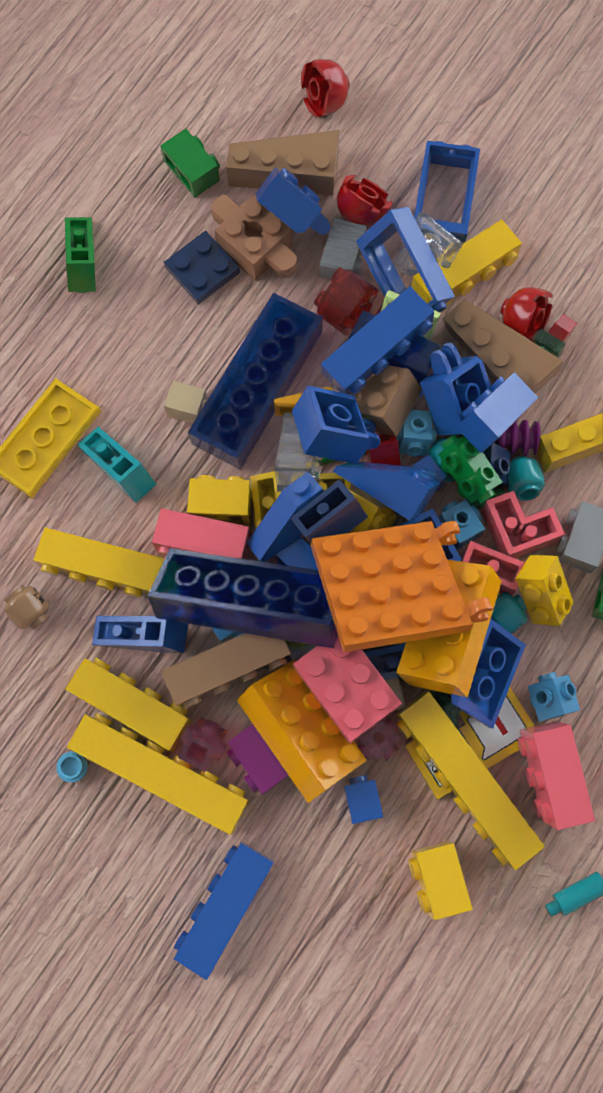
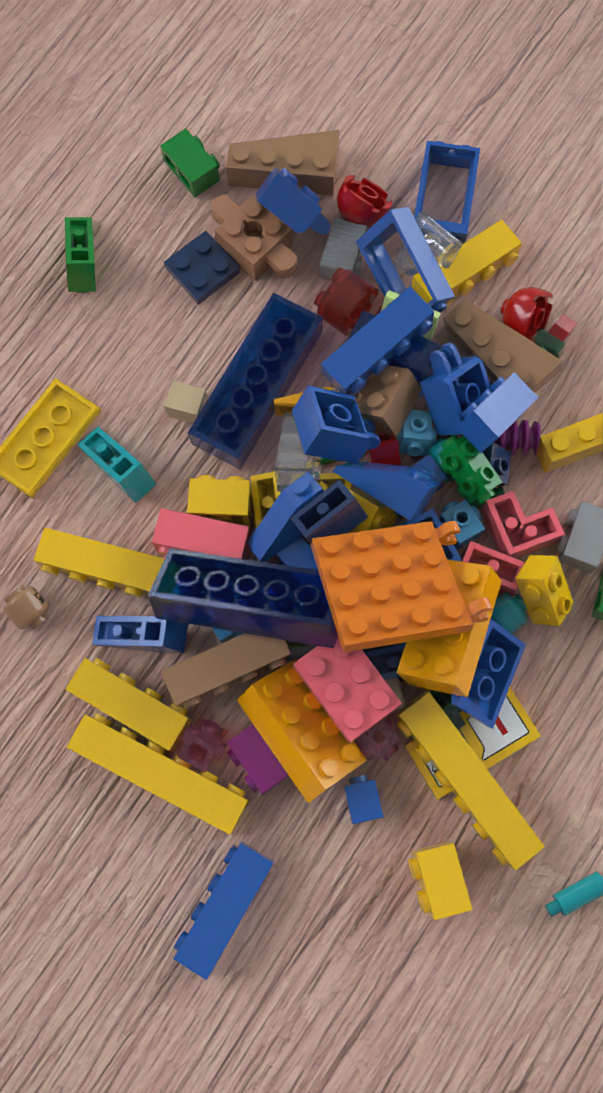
(72, 767): medium azure plate -> none
(325, 86): red cylinder -> none
(525, 478): teal head -> none
(553, 696): dark azure brick -> none
(555, 775): coral brick -> none

